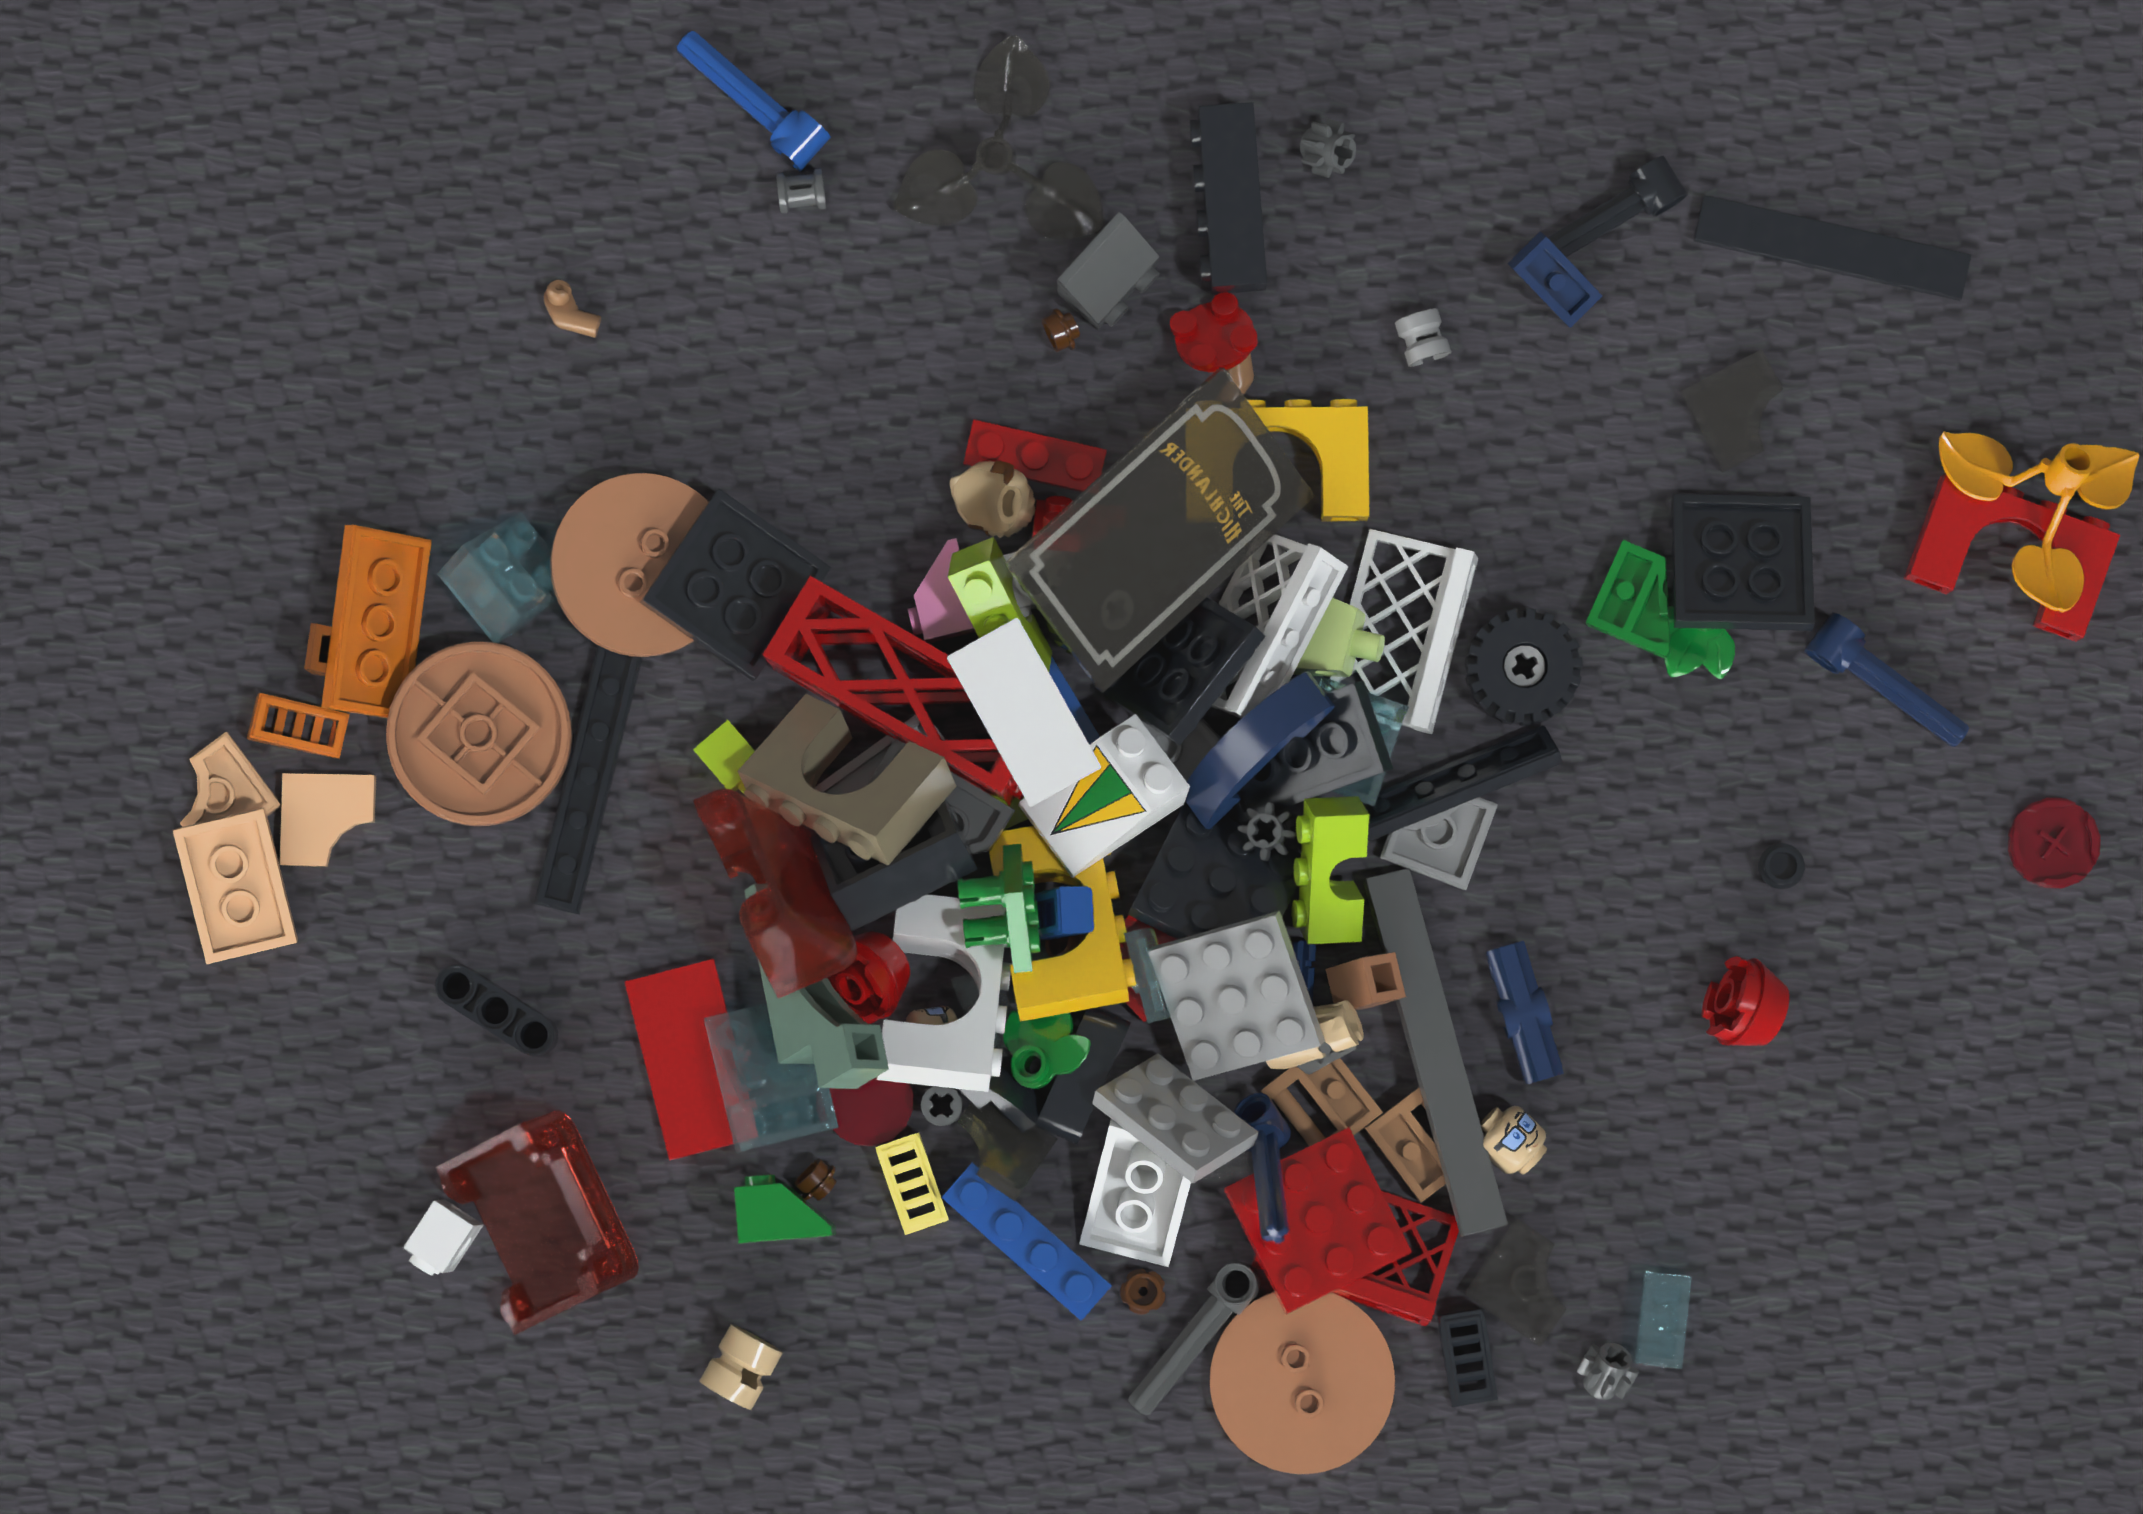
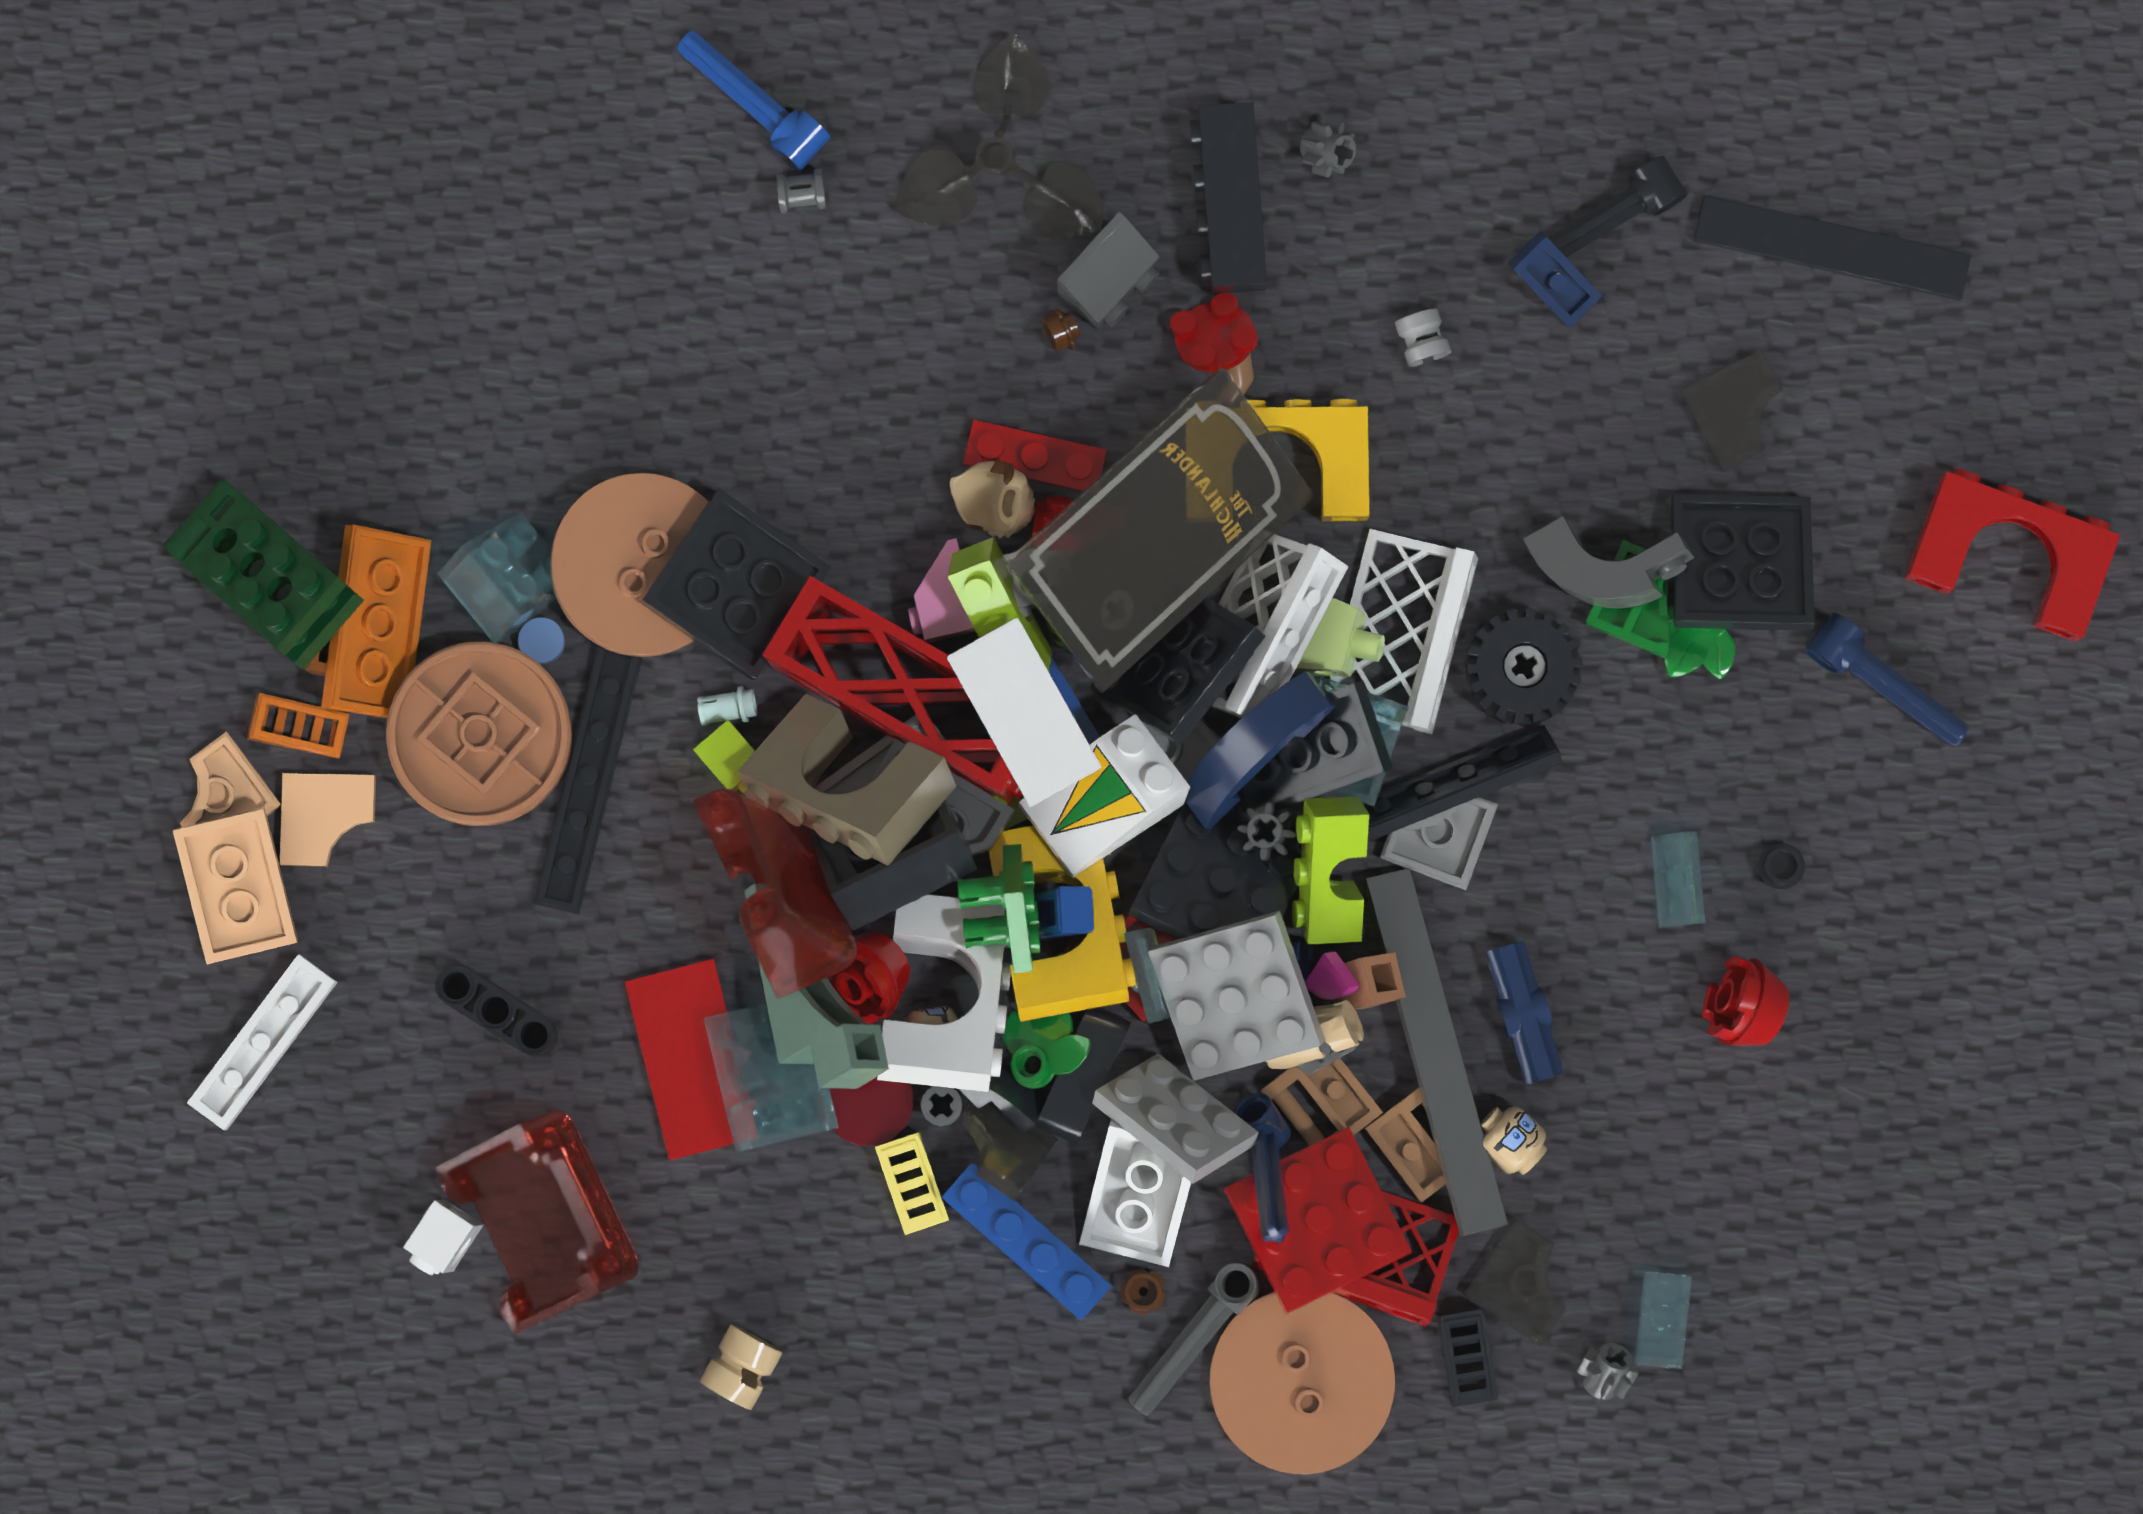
(262, 573): none -> dark green hinge
(262, 1042): none -> white plate
(541, 640): none -> medium blue tile
(565, 312): medium nougat arm -> none
(727, 706): none -> light aqua pin
(776, 1212): green slope -> none
(816, 1180): reddish brown plate -> none
(1331, 978): none -> dark pink tile
(1603, 582): none -> dark grey arch
(1678, 879): none -> clear light blue plate
(2054, 843): dark red tile -> none
(2099, 473): light orange plant -> none

